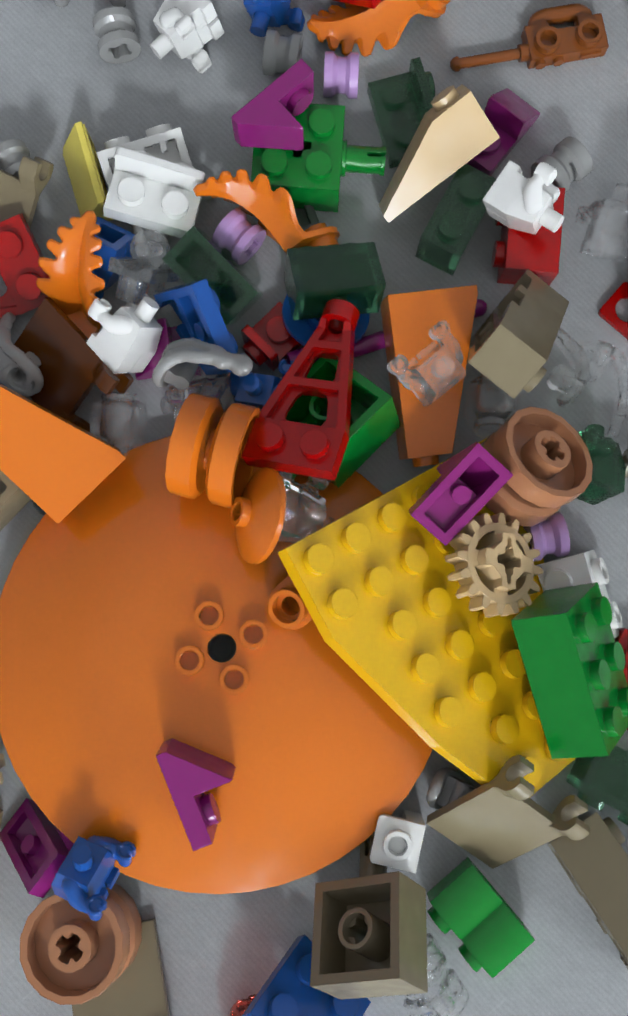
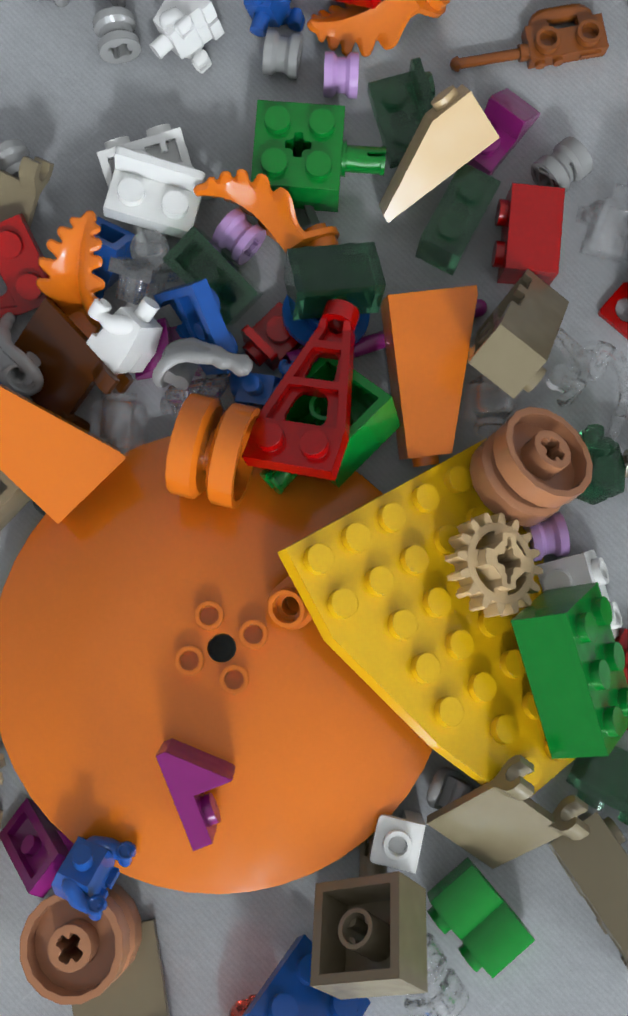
(85, 171): light yellow slope -> none
(259, 515): orange dish -> none
(268, 116): magenta slope -> none
(304, 508): clear piece -> none
(436, 367): clear piece -> none
(460, 492): magenta slope -> none
(525, 202): white piece -> none

